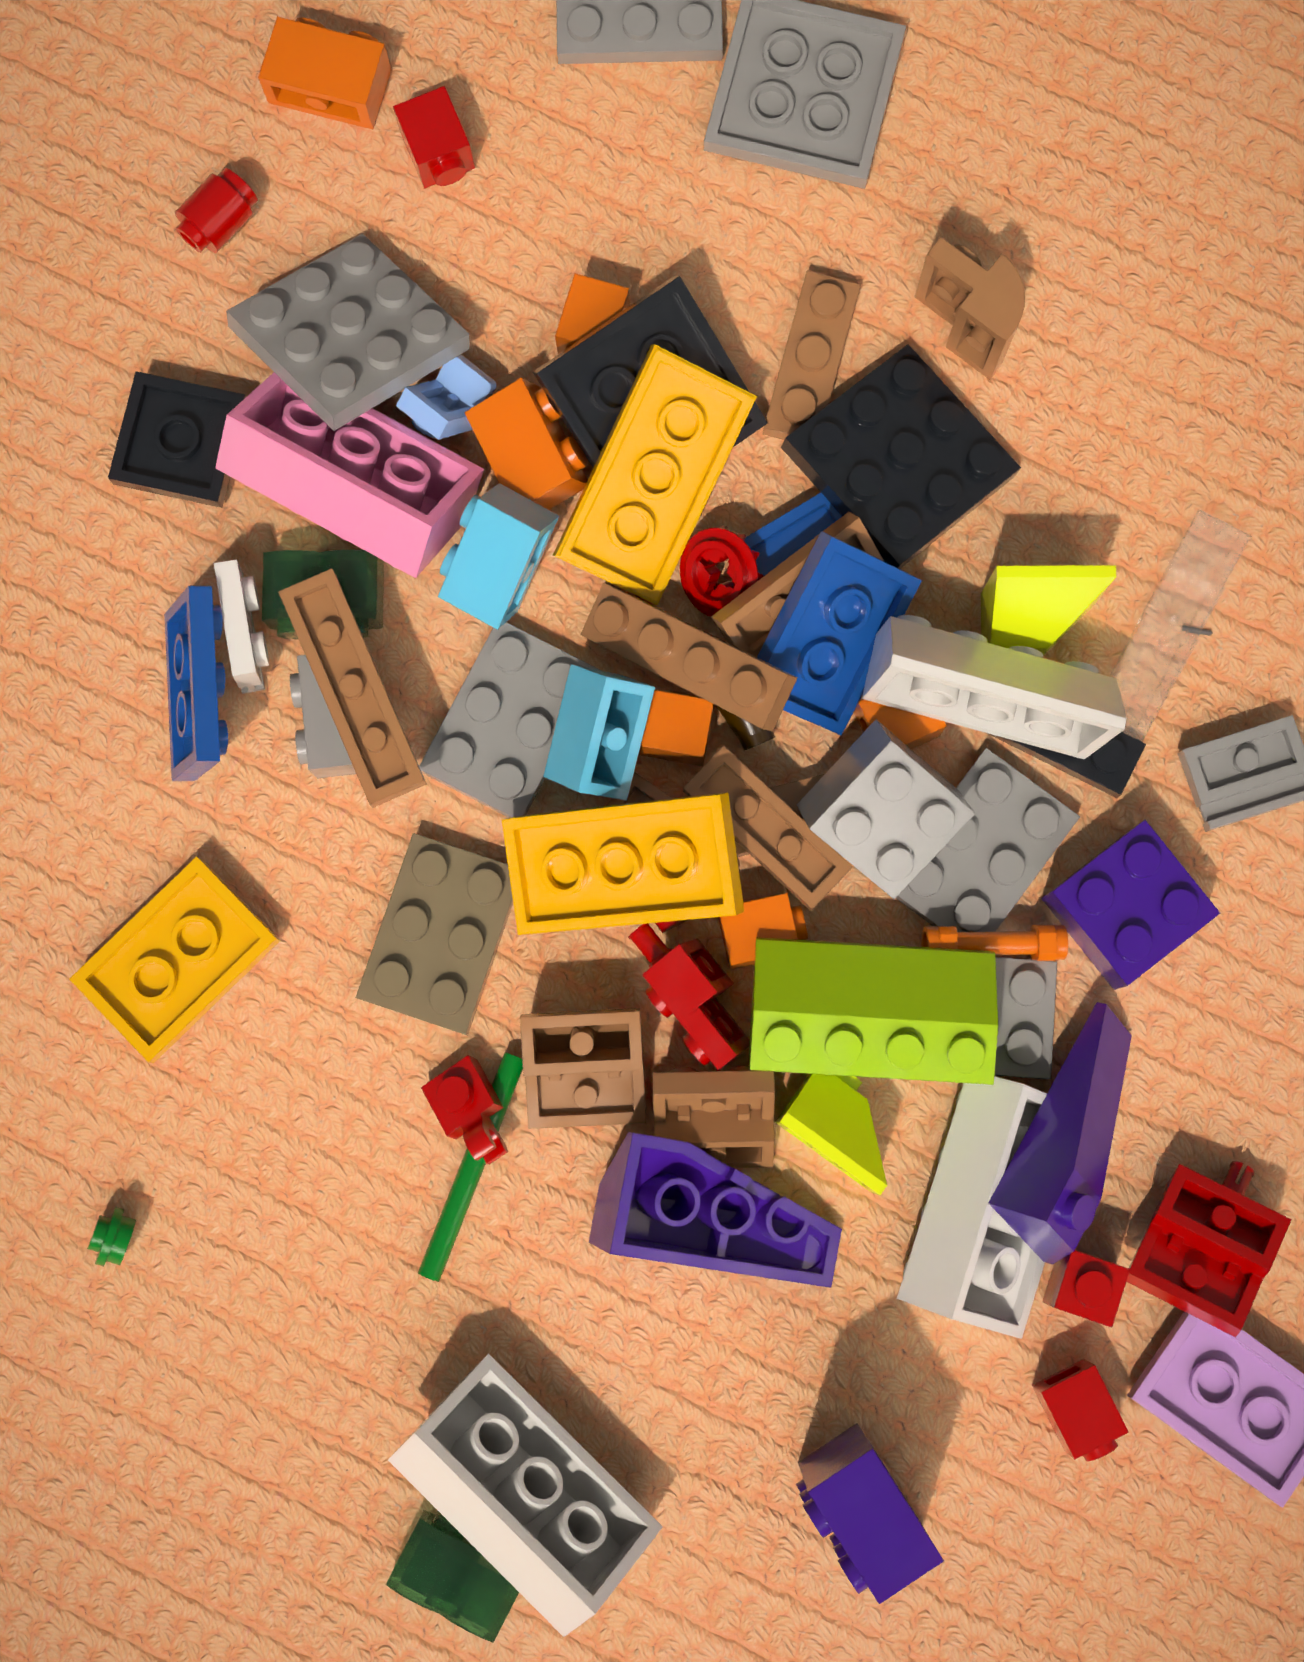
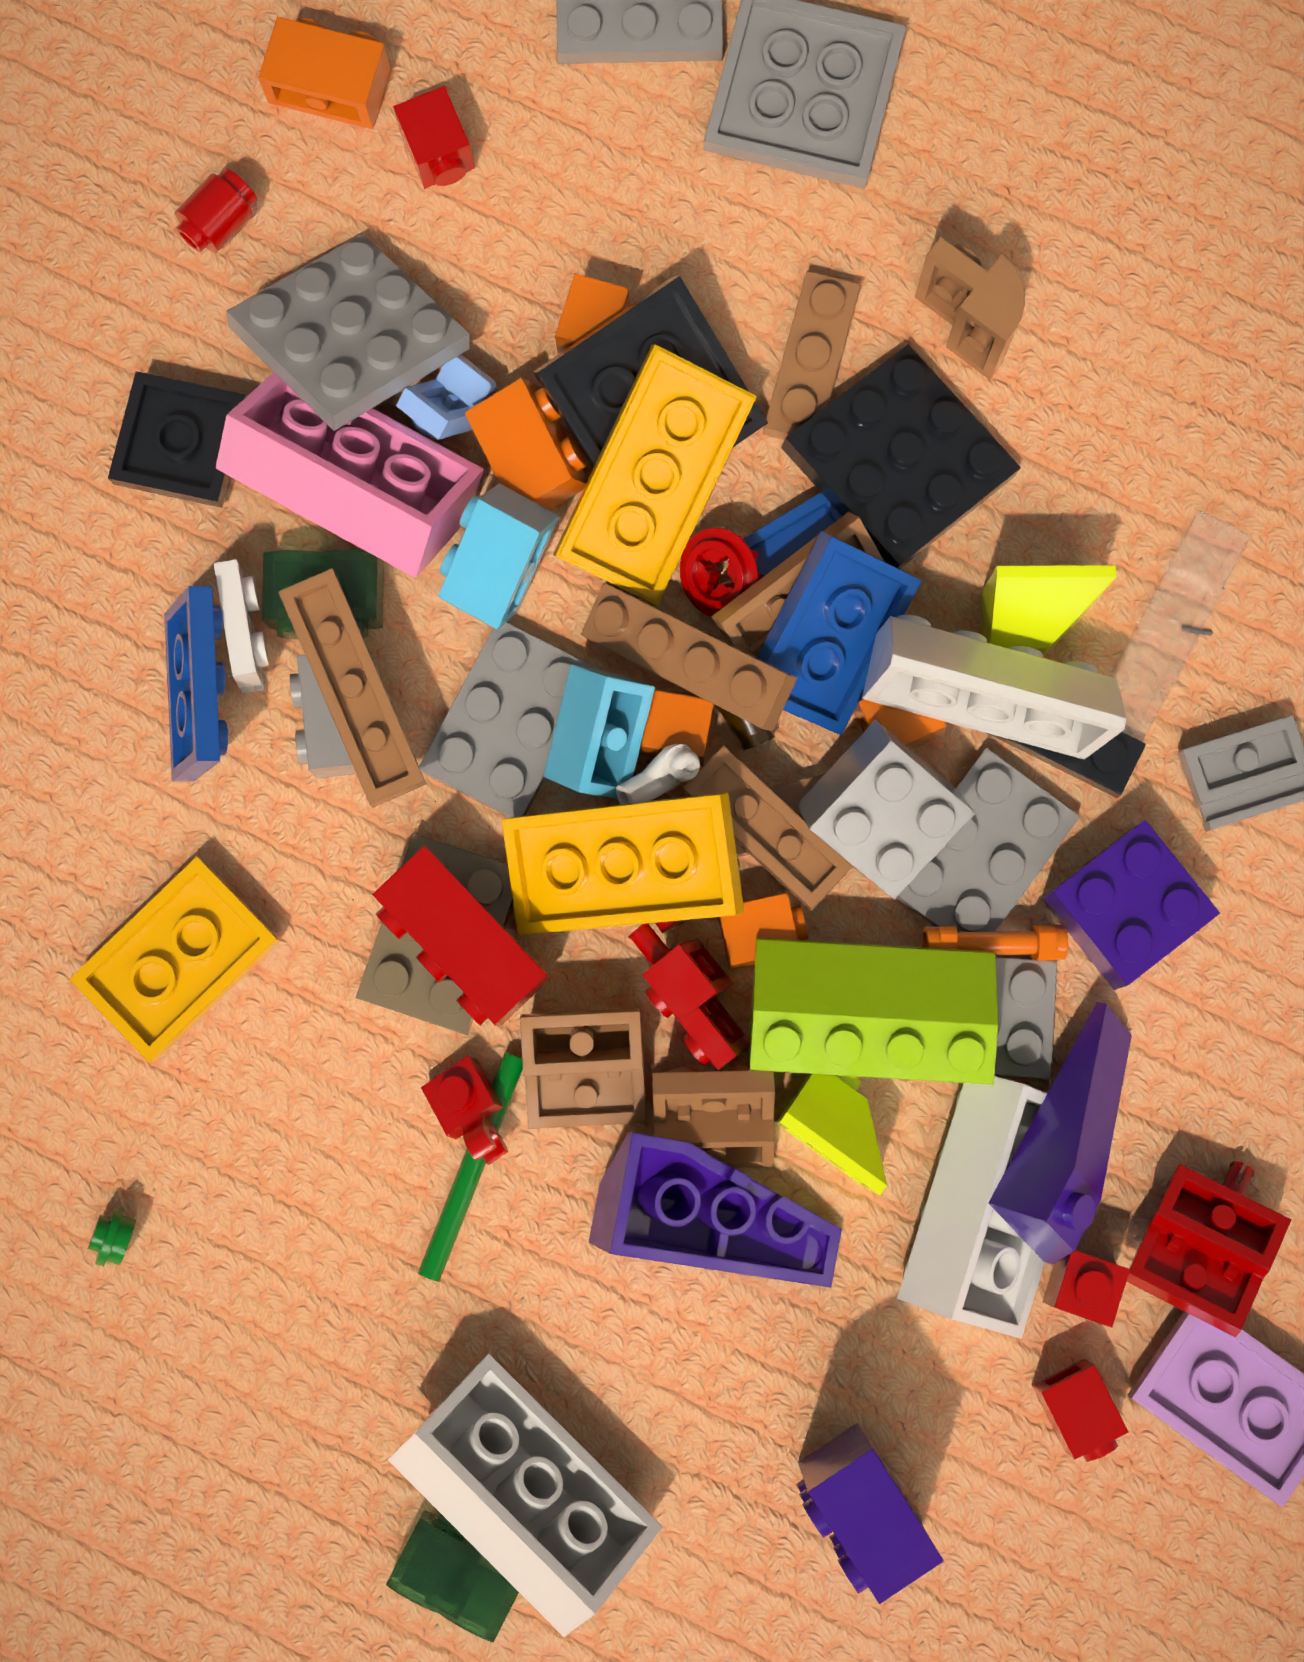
(458, 939): none -> red brick
(666, 771): none -> white arm

